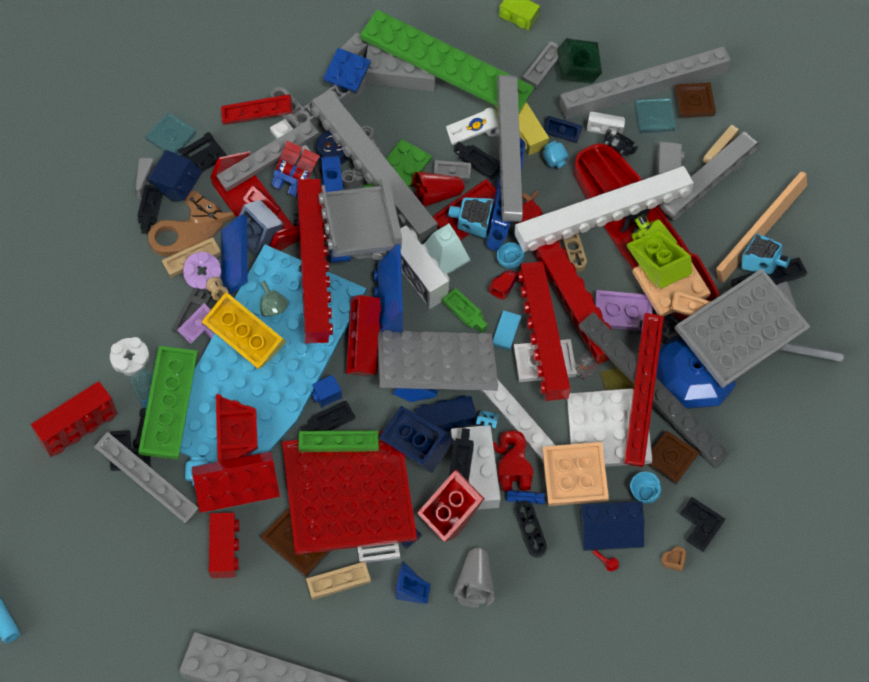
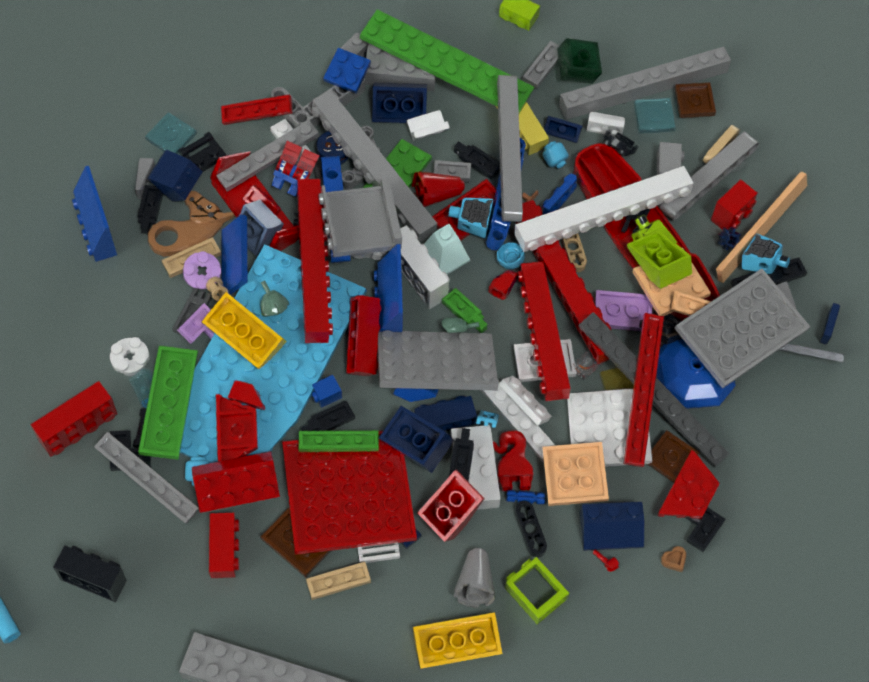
(90, 573): none -> black brick
(93, 218): none -> blue slope
(246, 394): none -> red slope
(398, 101): none -> dark blue slope
(411, 586): blue slope -> none
(427, 125): none -> white panel
(456, 325): none -> sand green piece
(457, 640): none -> yellow slope
(474, 125): white door -> none
(506, 330): medium azure tile -> none
(525, 400): none -> white plate
(547, 608): none -> lime window
(560, 194): none -> blue hinge
(645, 487): medium azure hair -> none
(691, 490): none -> red wing
(729, 238): none -> dark blue gear
(734, 206): none -> red brick
(830, 323): none -> dark blue tile

